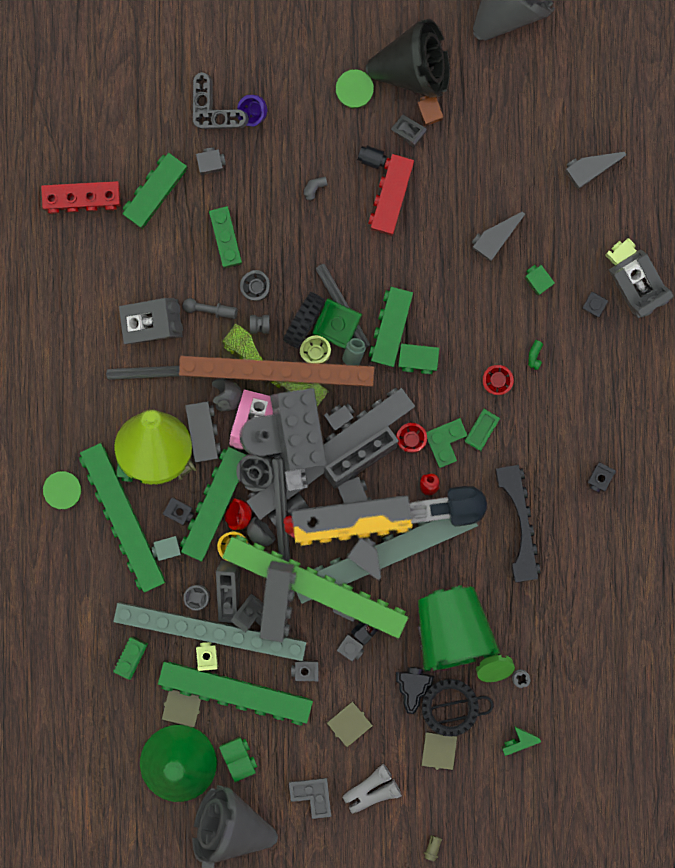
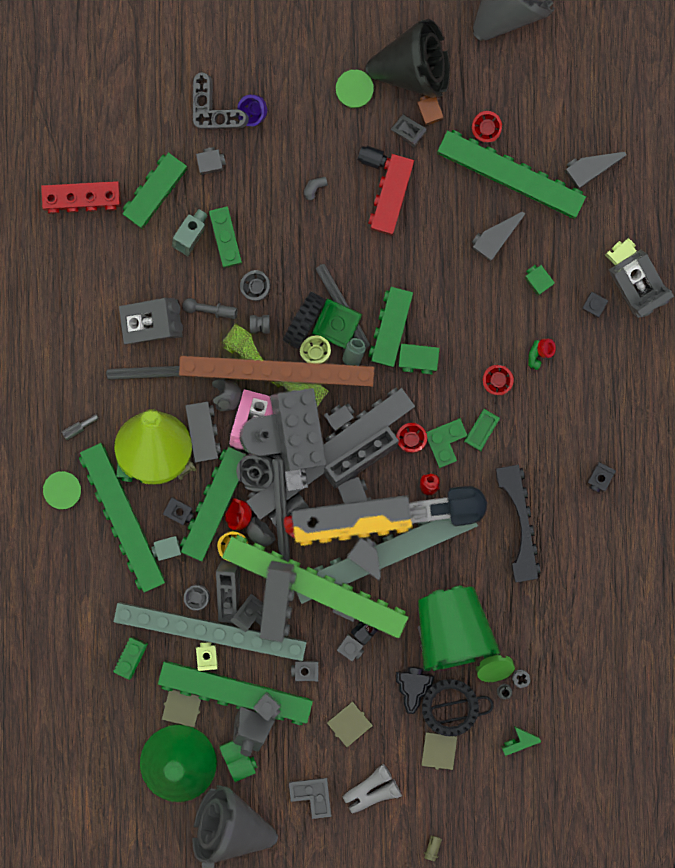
(78, 427): none -> flat silver axle
(185, 238): none -> sand green torso
(250, 730): none -> dark grey torso
(267, 707): none -> dark grey brick
(487, 126): none -> red helmet
(501, 688): none -> pearl dark grey pin
(510, 174): none -> green brick
(546, 348): none -> red tile

